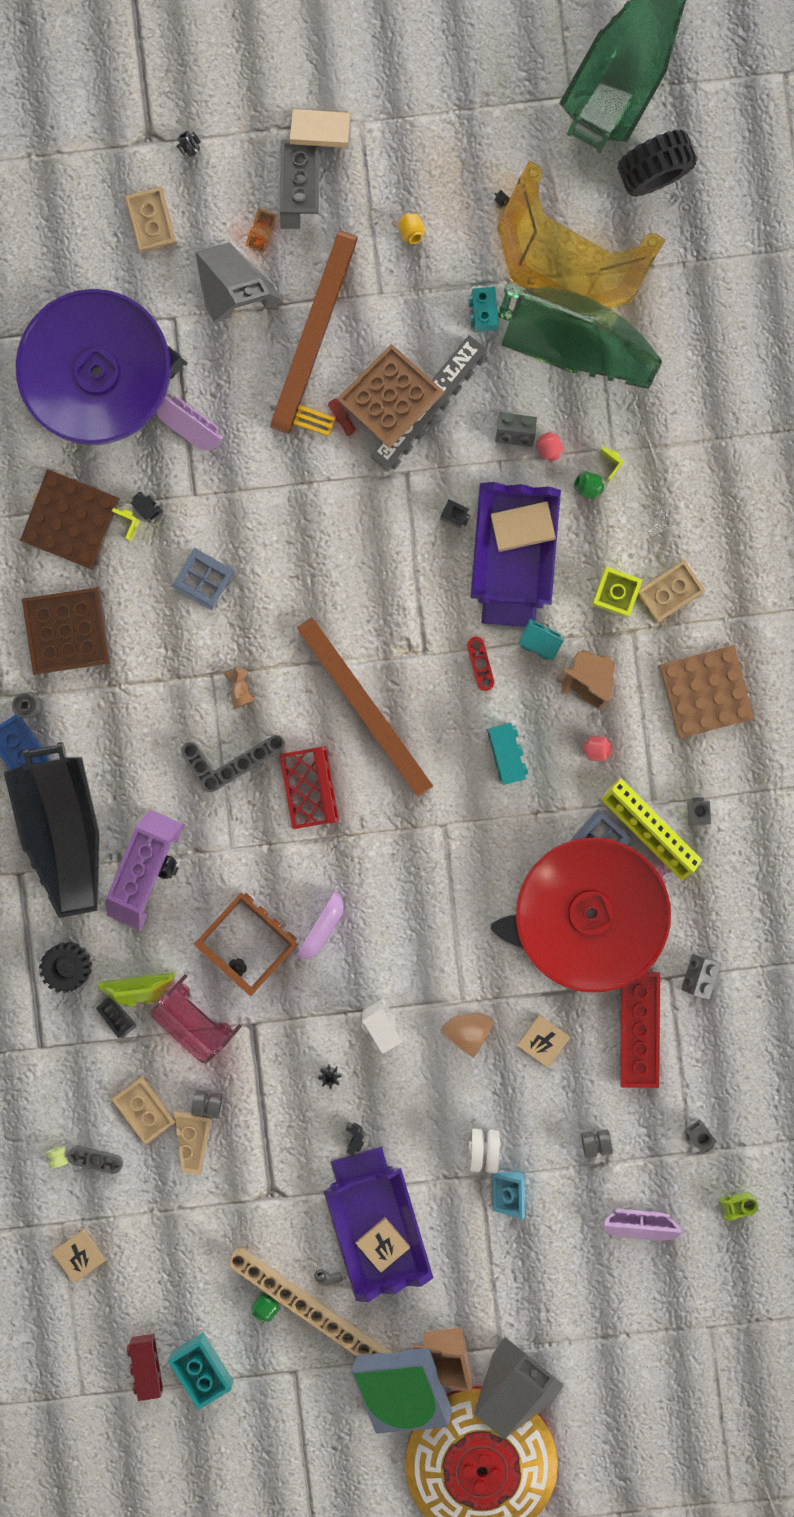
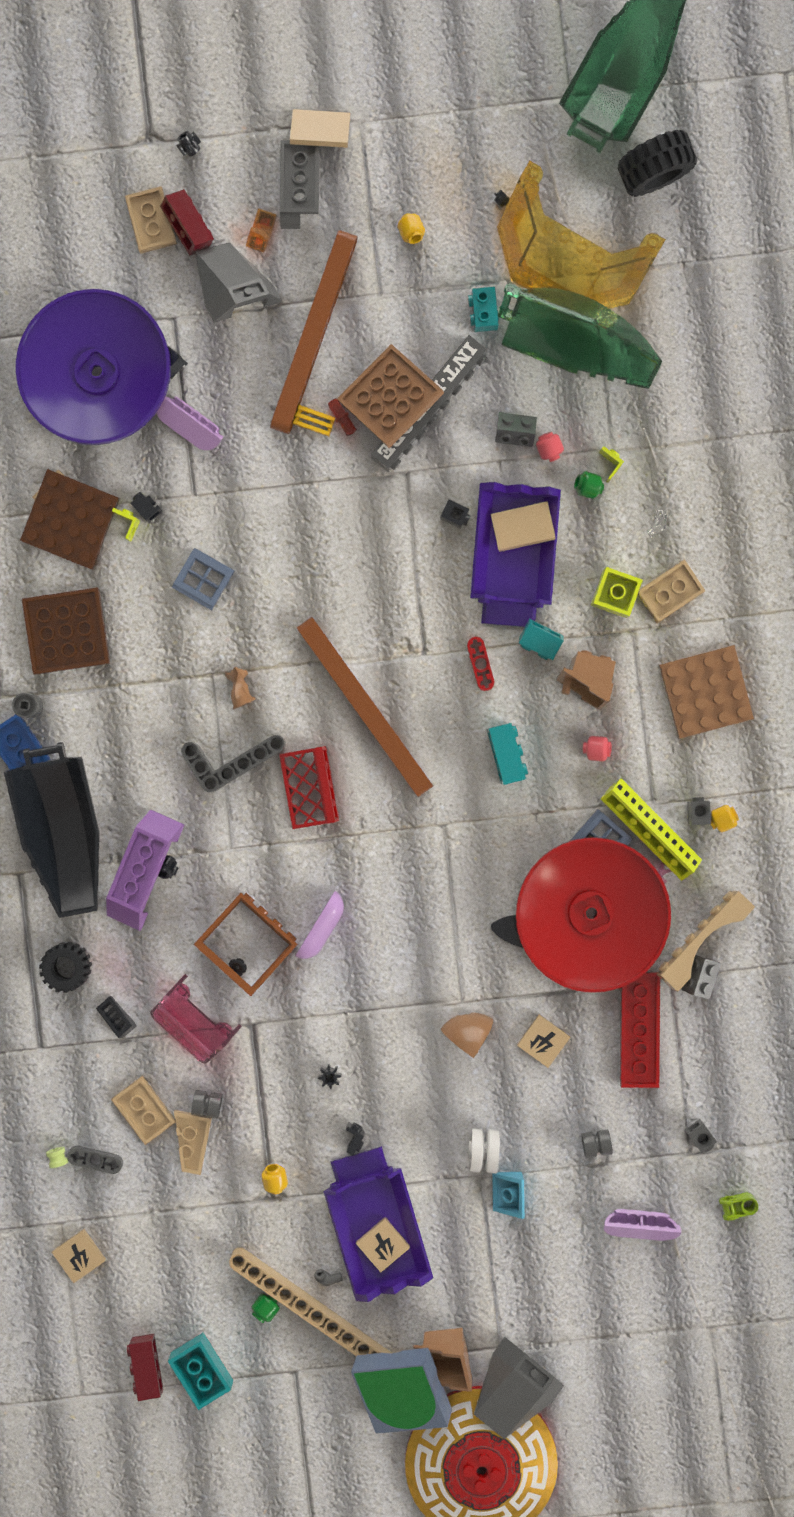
(137, 989): lime wedge -> none
(186, 222): none -> dark red brick
(274, 1179): none -> yellow head
(382, 1026): white brick -> none
(678, 968): none -> tan arch
(724, 818): none -> yellow head

